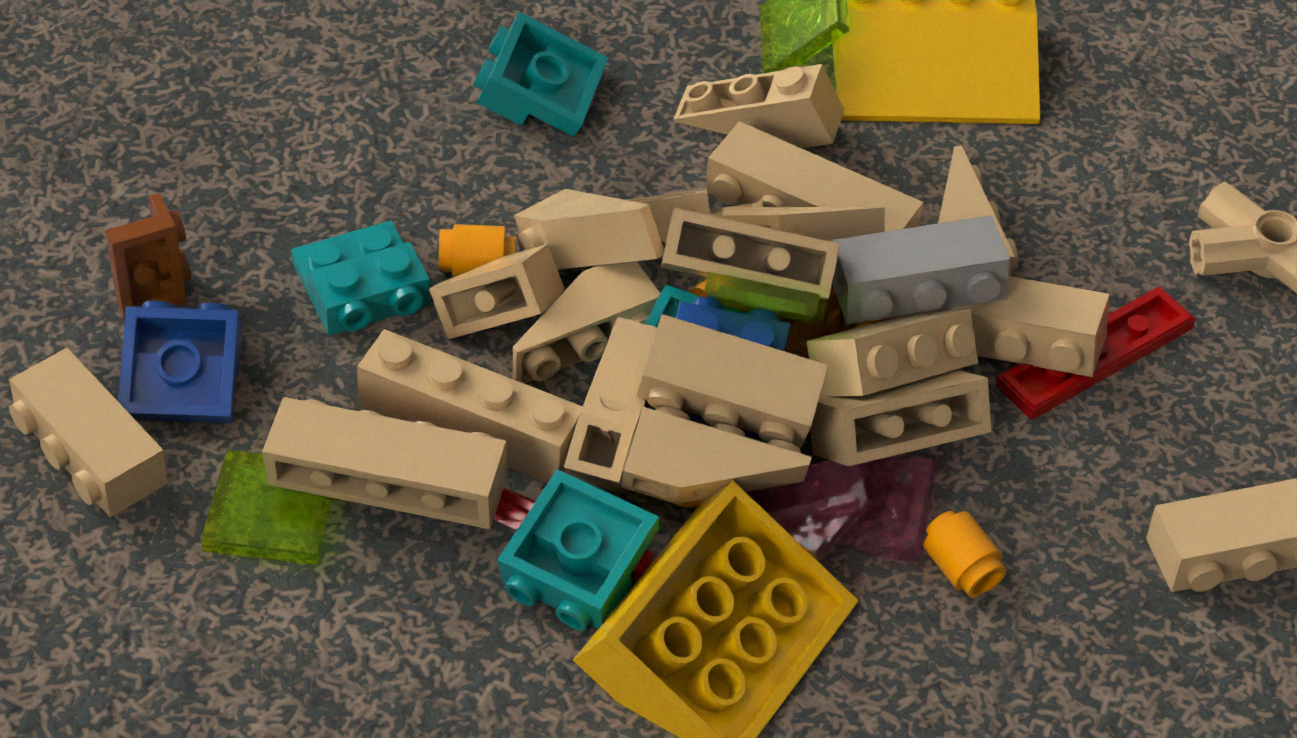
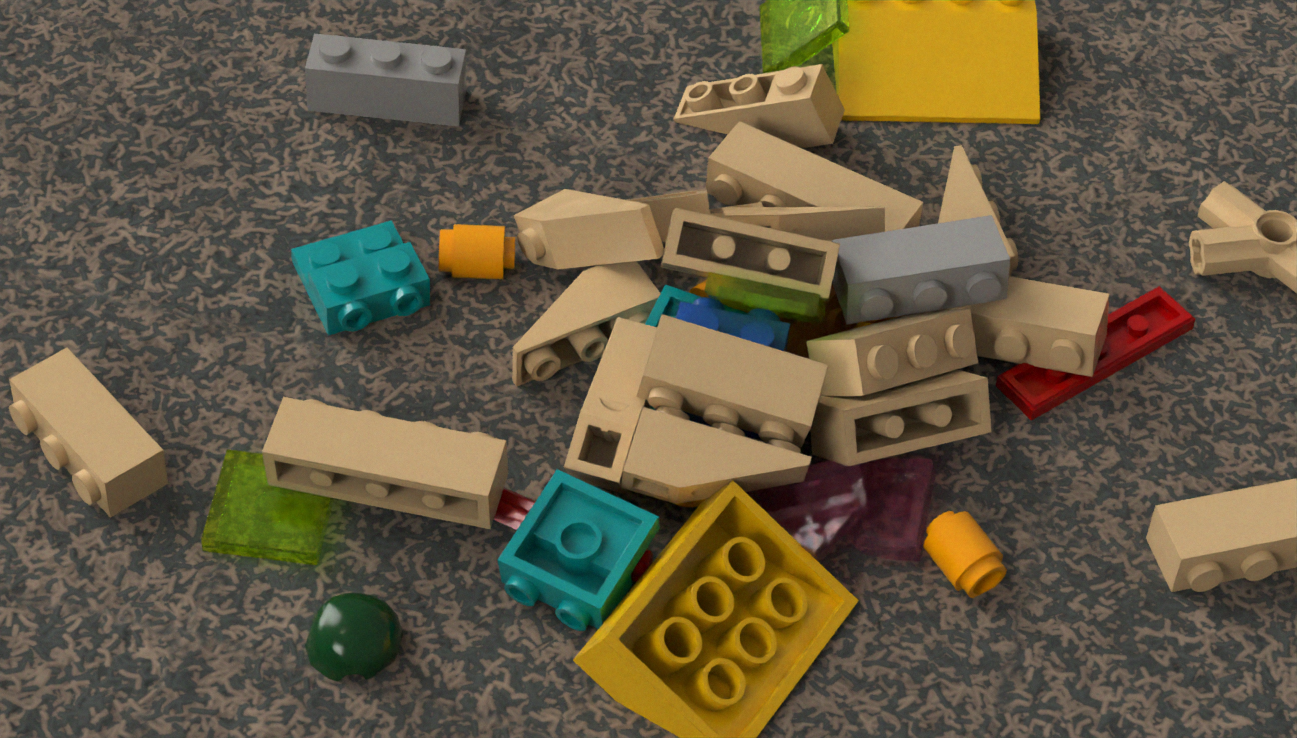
(148, 258): dark orange bracket -> none
(180, 362): blue plate -> none
(353, 636): none -> dark green hair
(386, 79): none -> light grey brick
(427, 385): tan brick -> none
(498, 292): tan slope -> none
(539, 75): teal plate -> none

